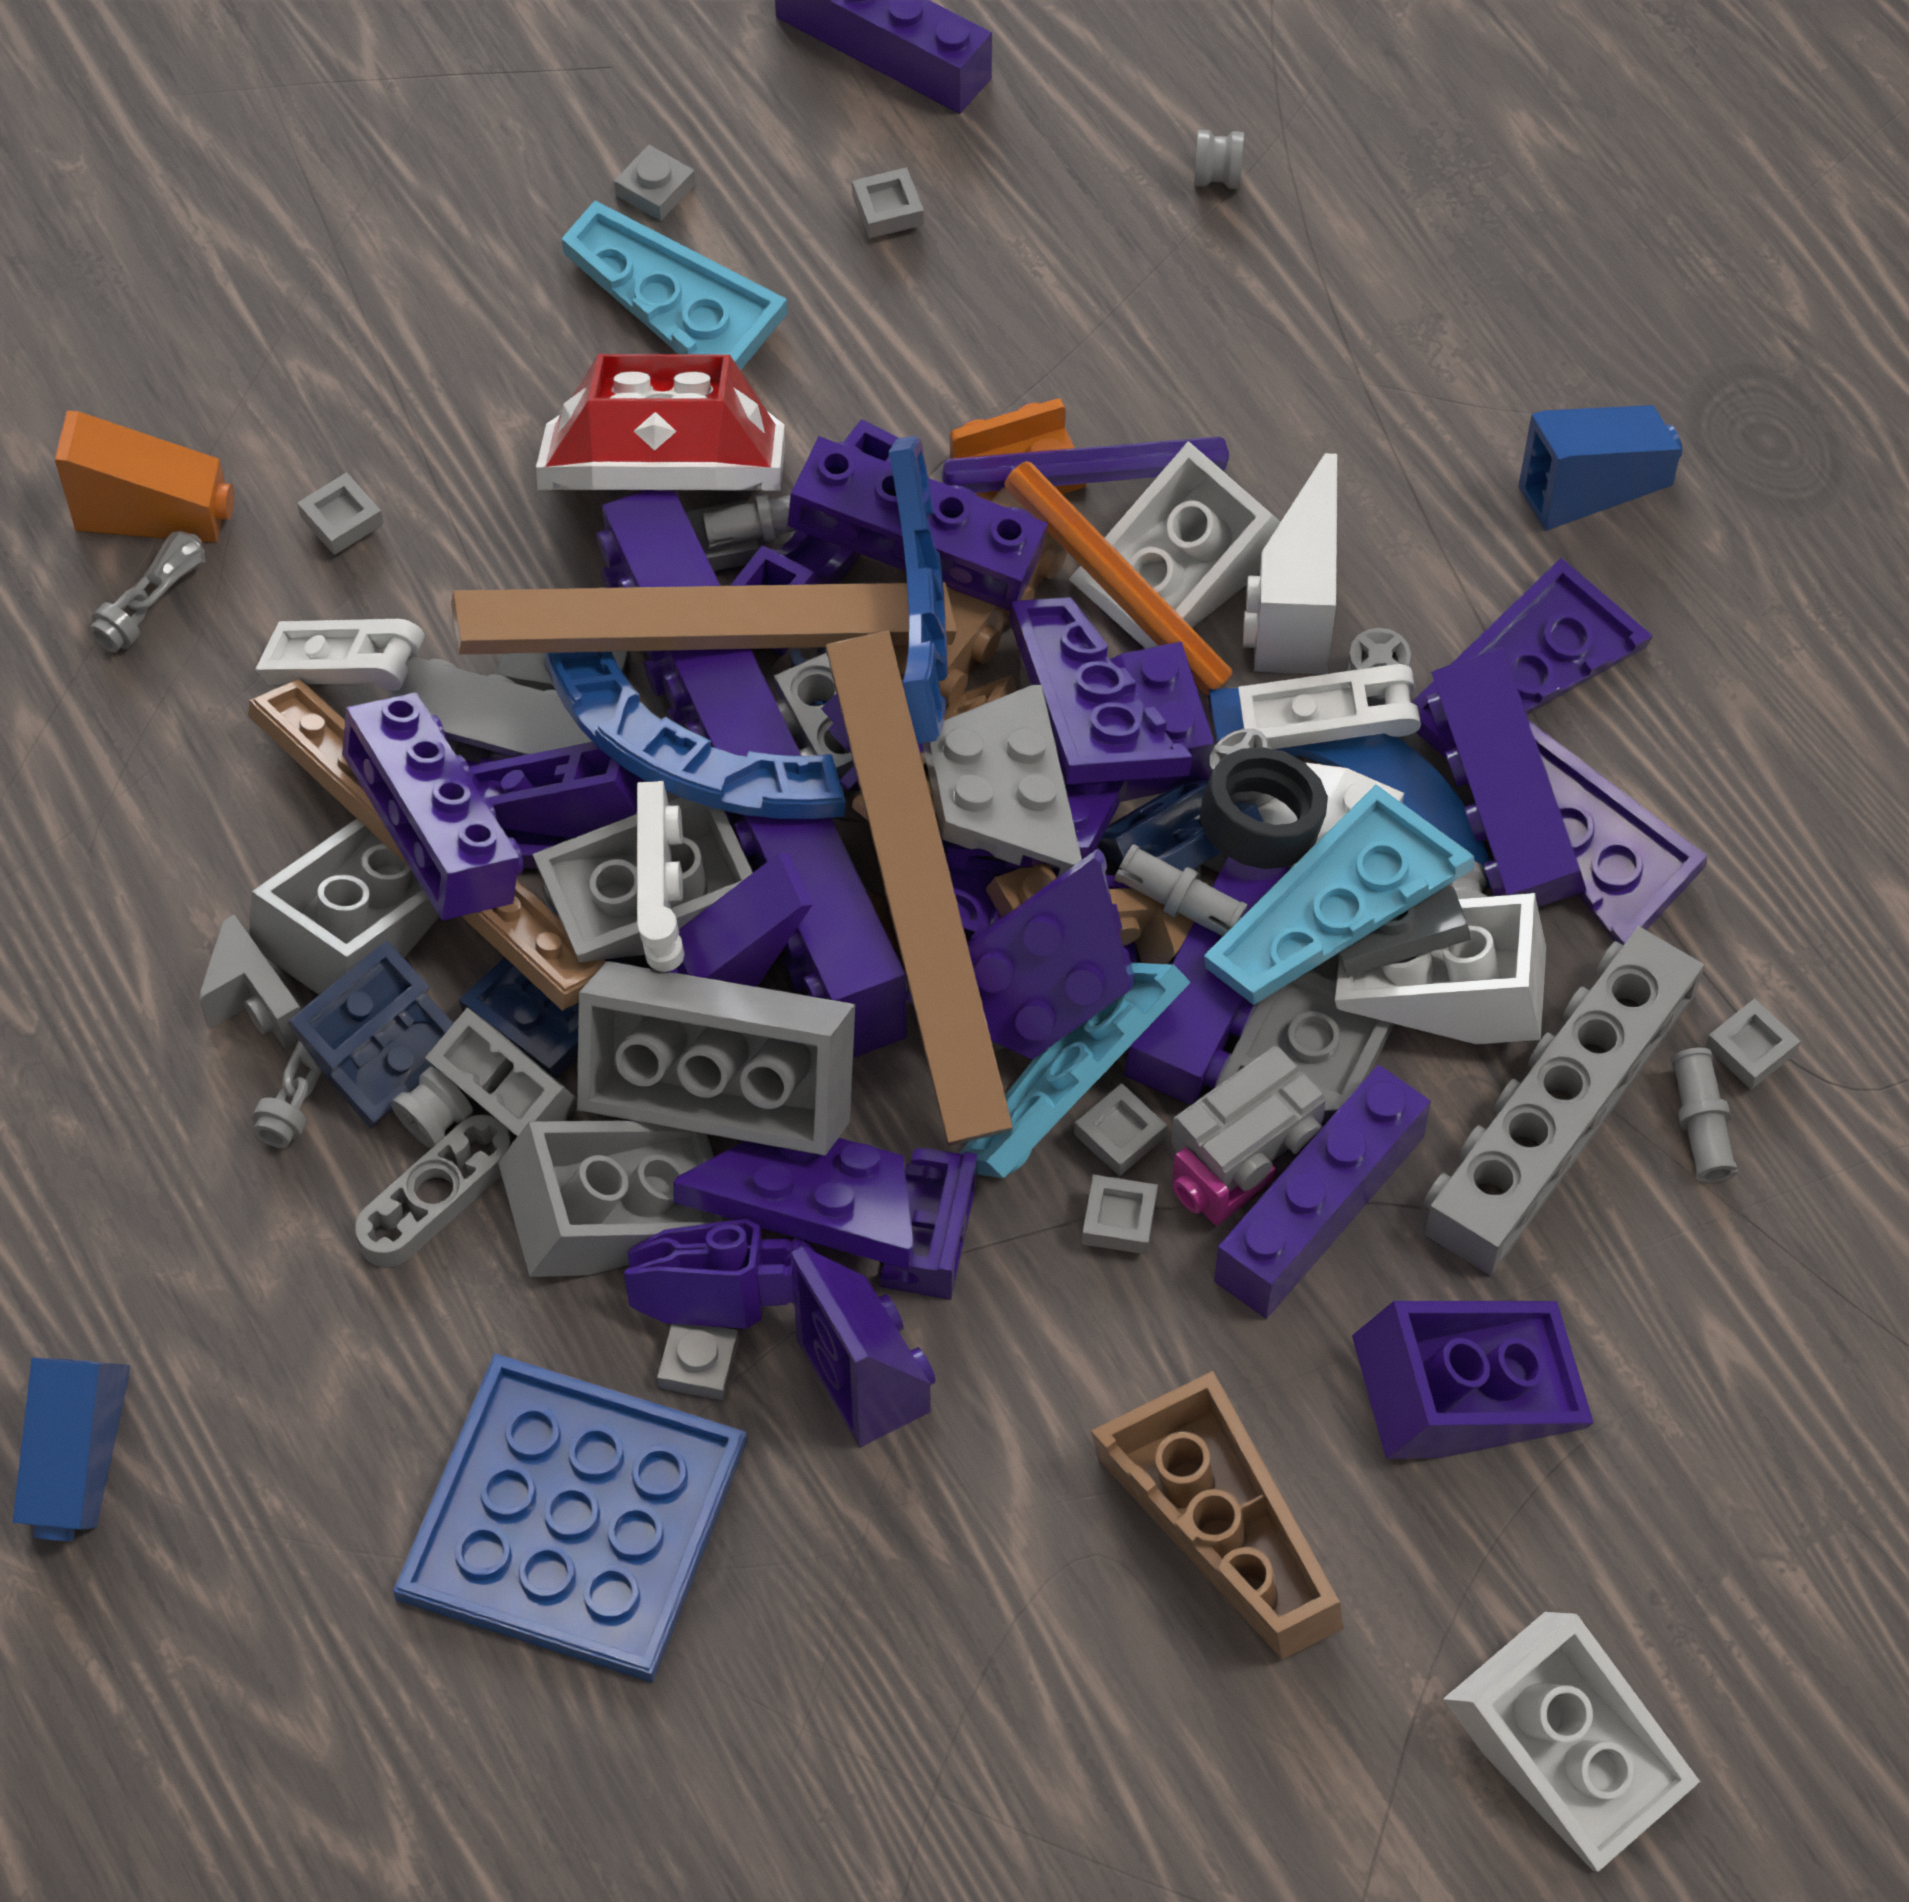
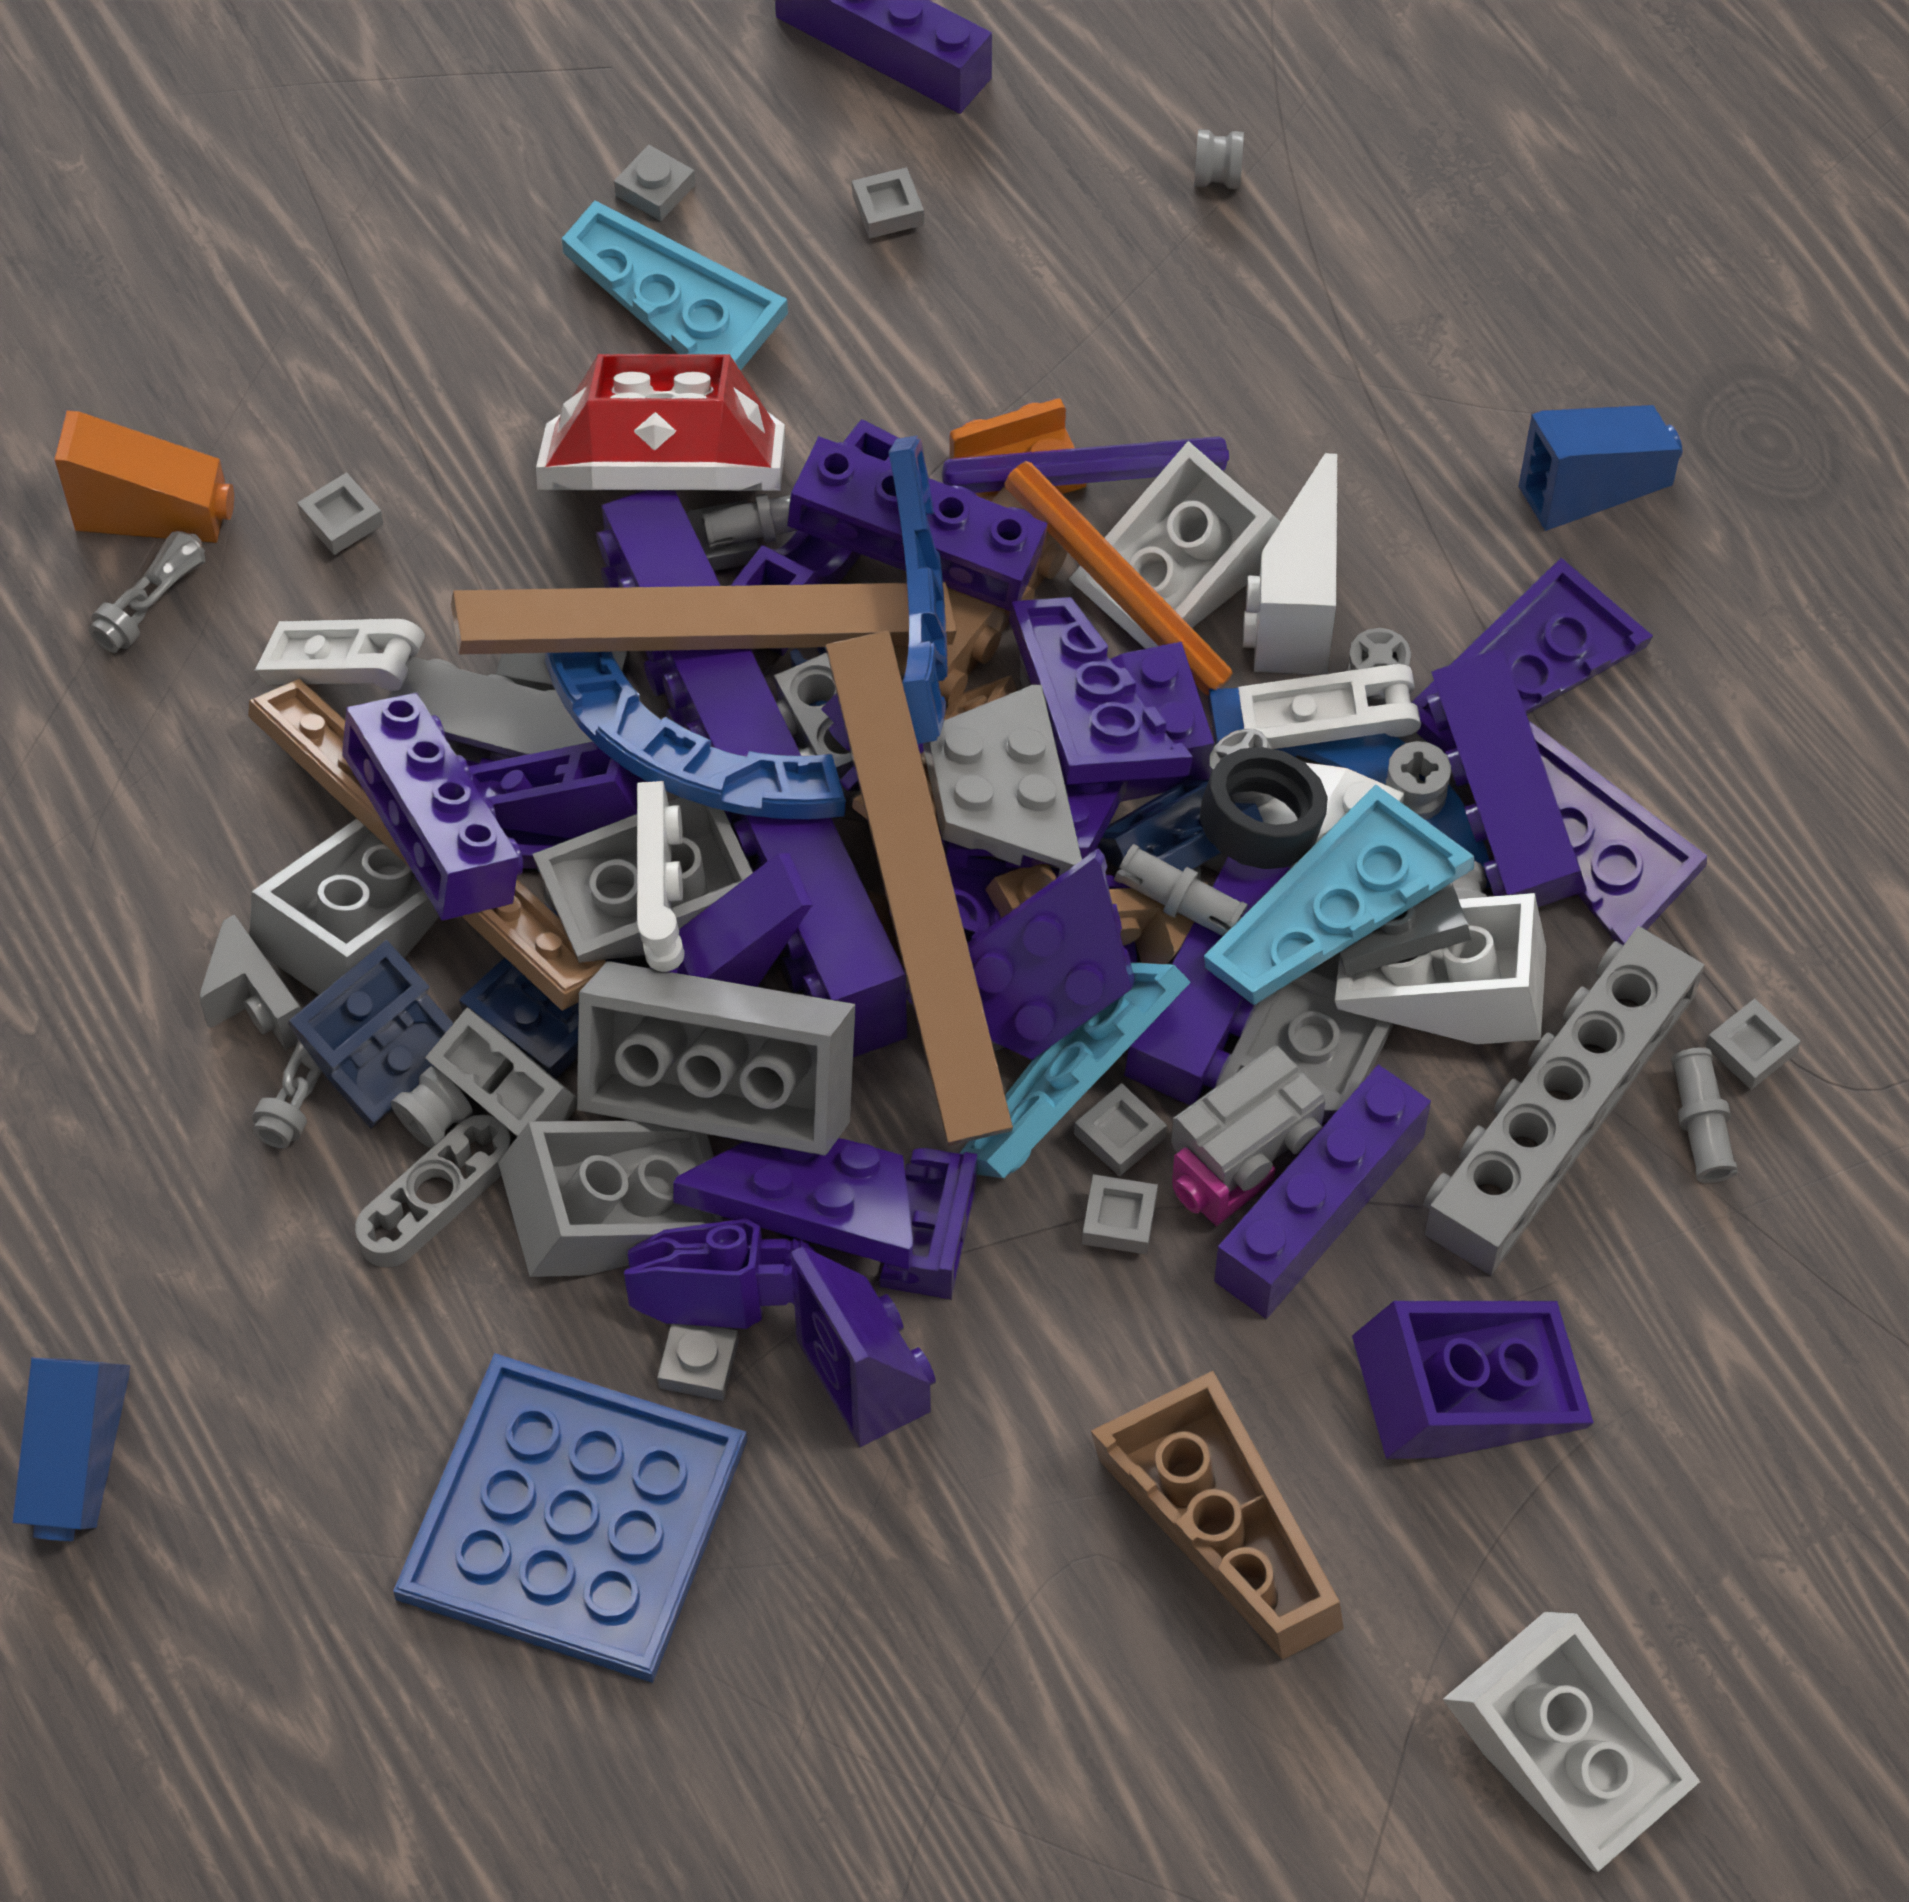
(1403, 775): none -> light grey wheel

